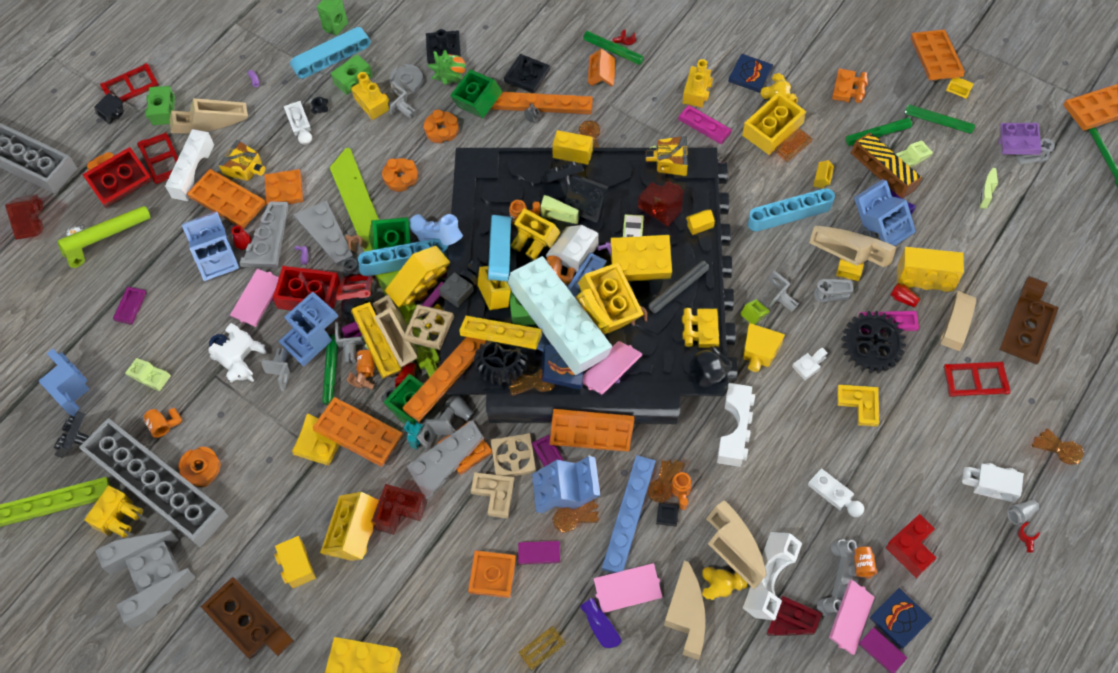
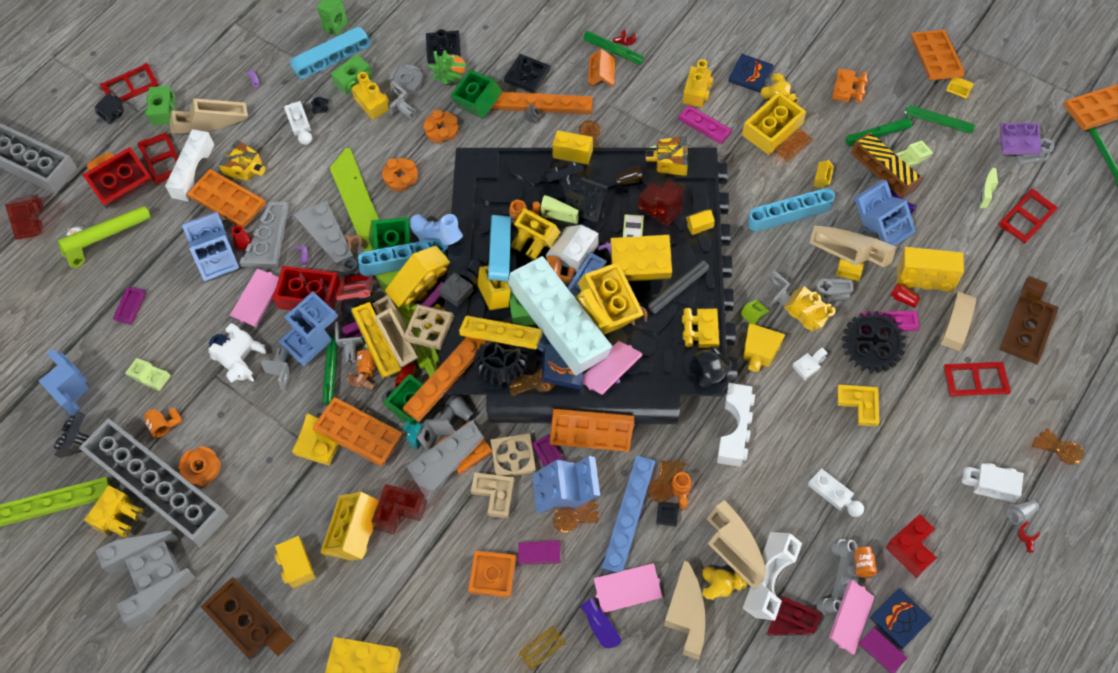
(284, 187): orange plate -> none
(629, 176): none -> dark brown cone
(809, 308): none -> yellow brick
(1017, 208): none -> red window

